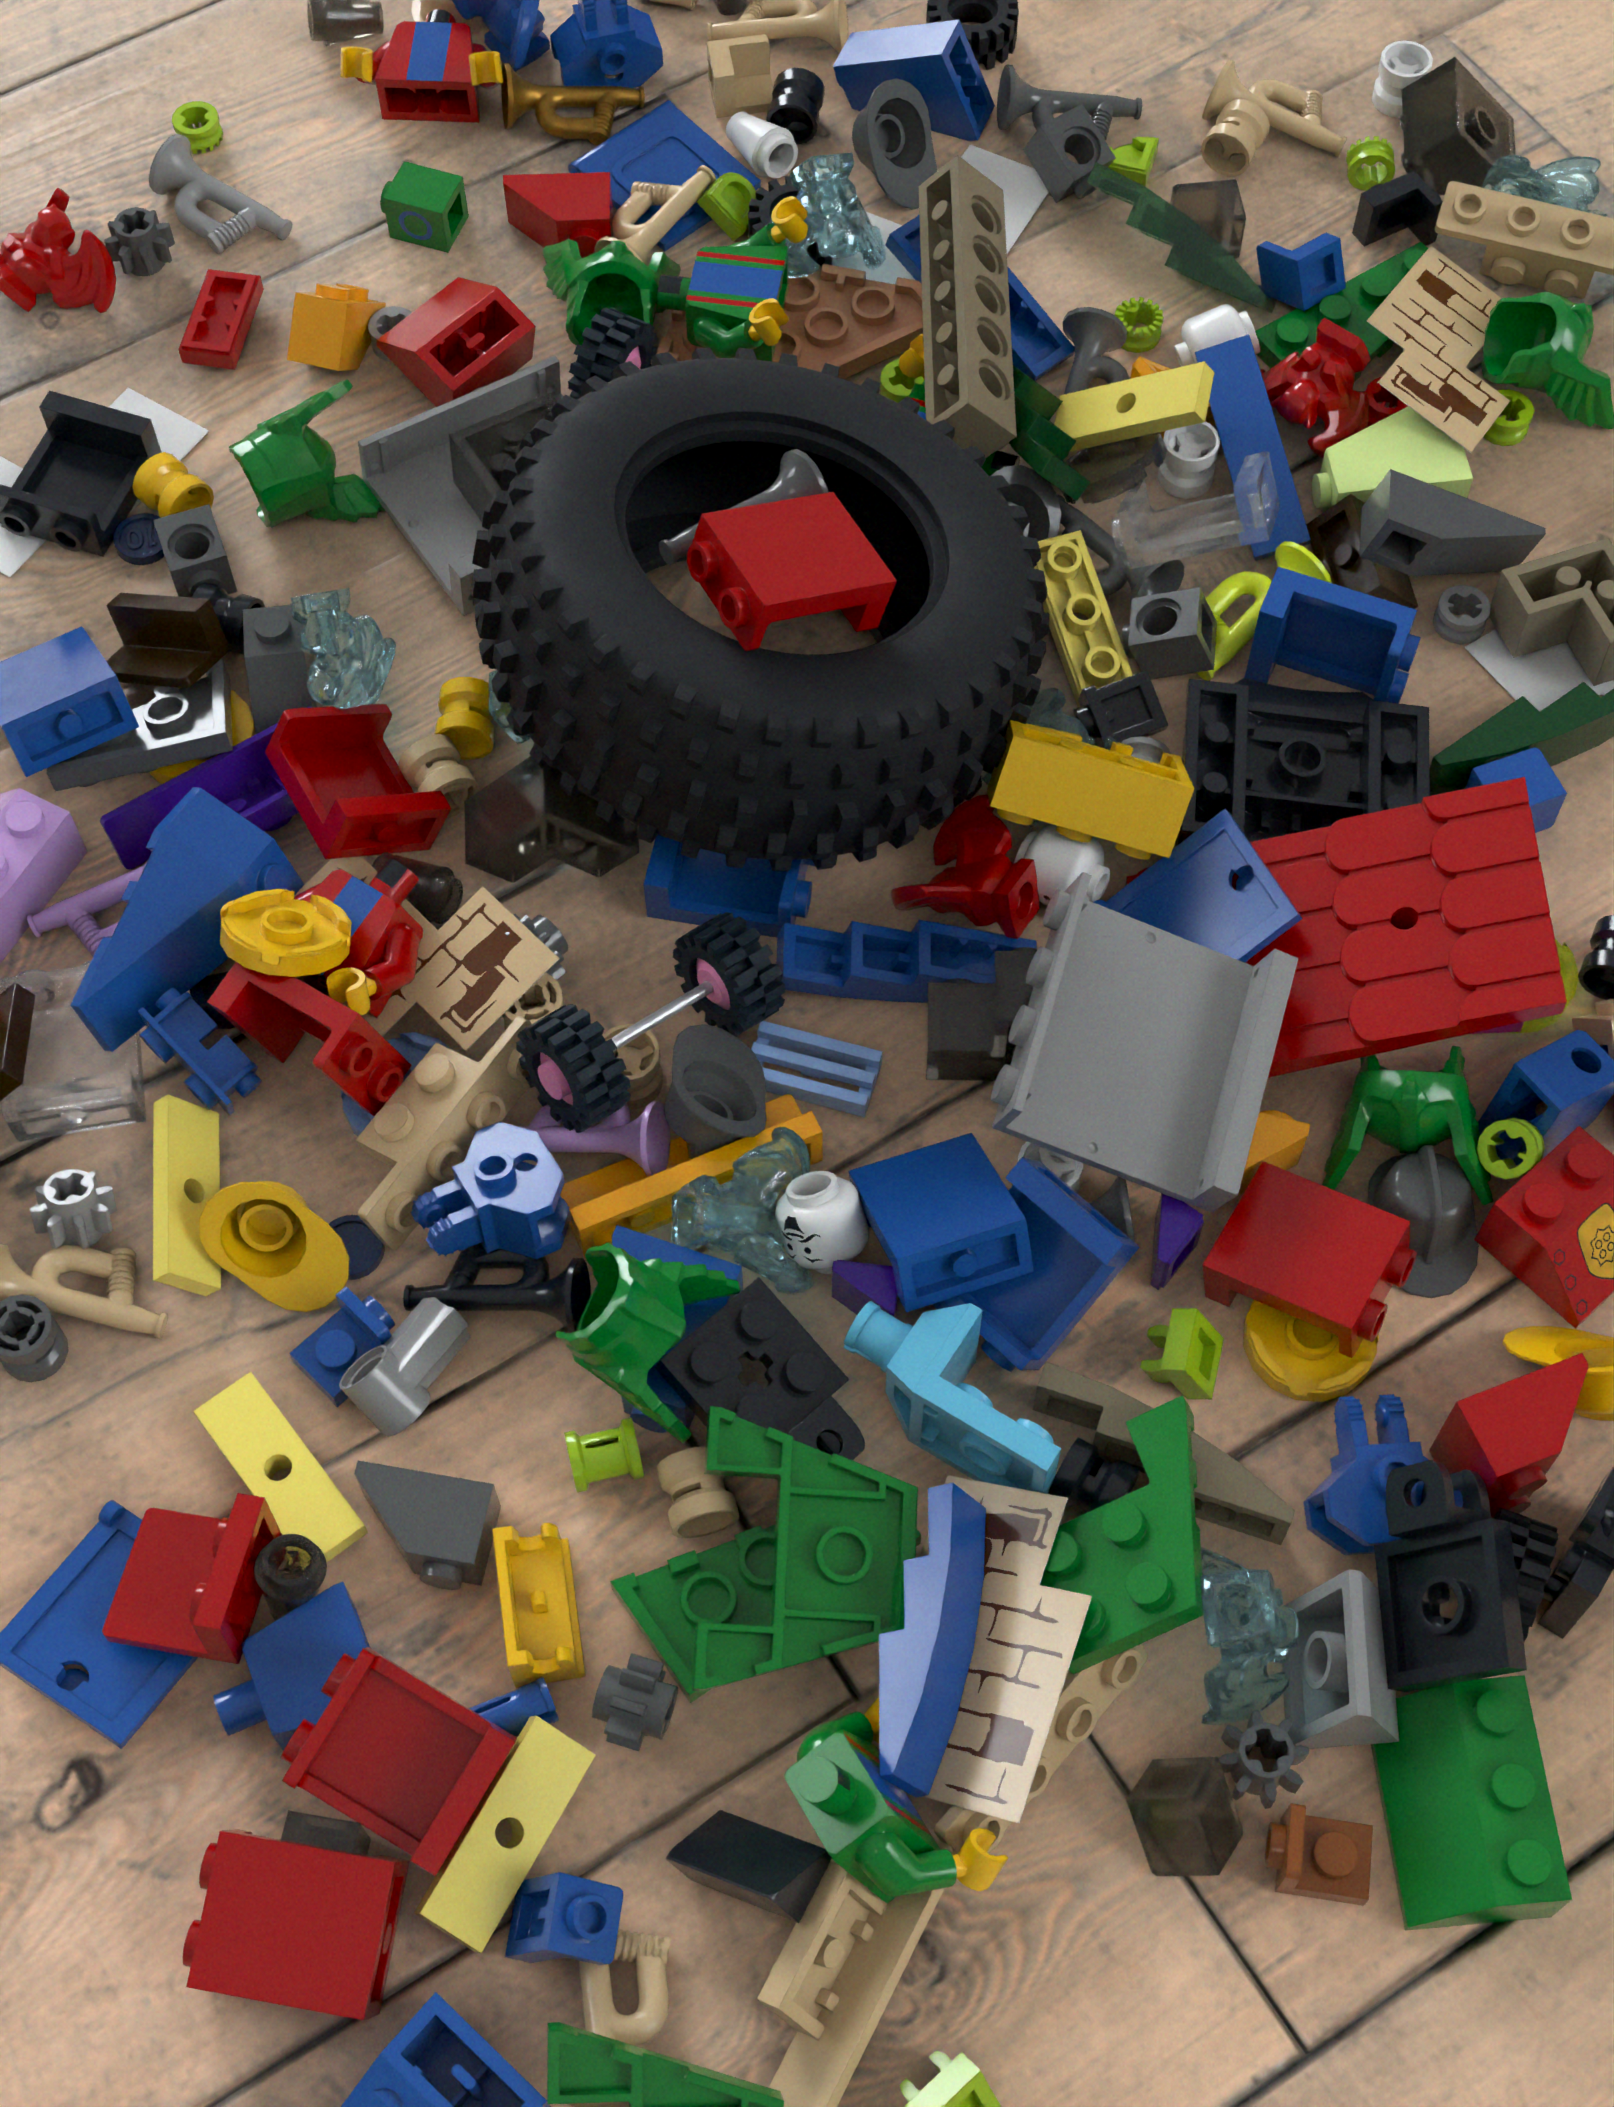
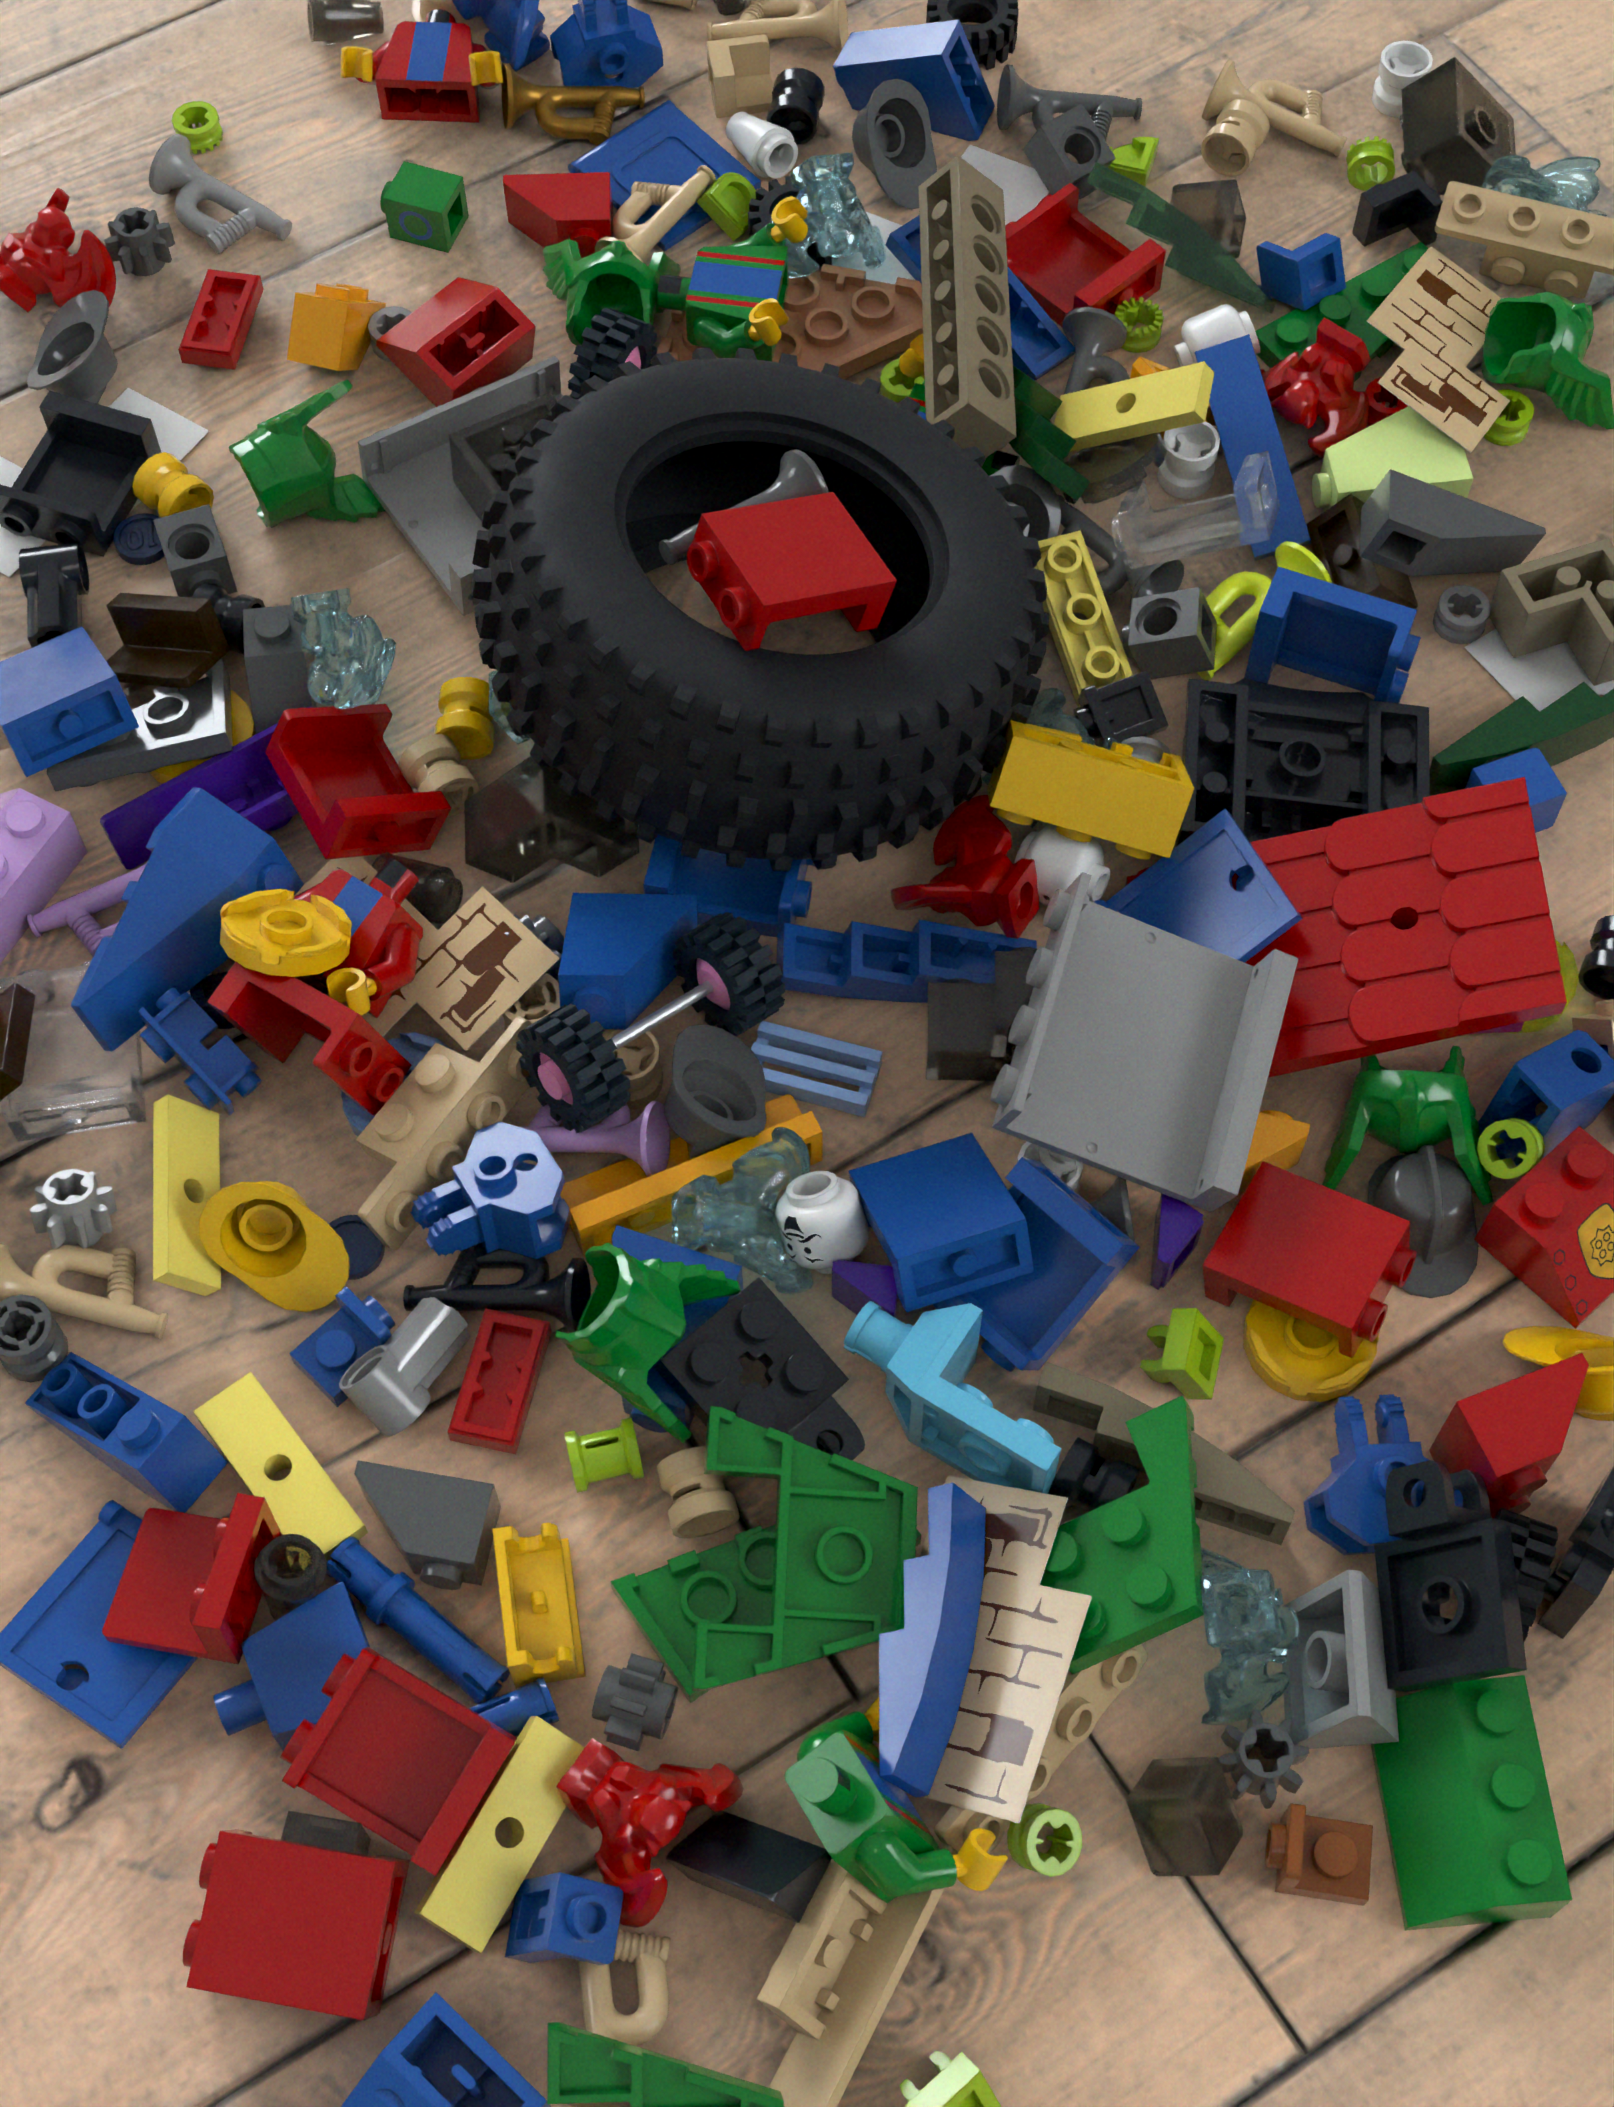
(54, 588): none -> black piece
(74, 351): none -> dark grey piece
(128, 1432): none -> blue slope
(393, 1601): none -> blue pin
(500, 1381): none -> red plate
(621, 952): none -> blue slope
(638, 1817): none -> red animal
(1065, 1840): none -> lime bush
(1076, 263): none -> red panel

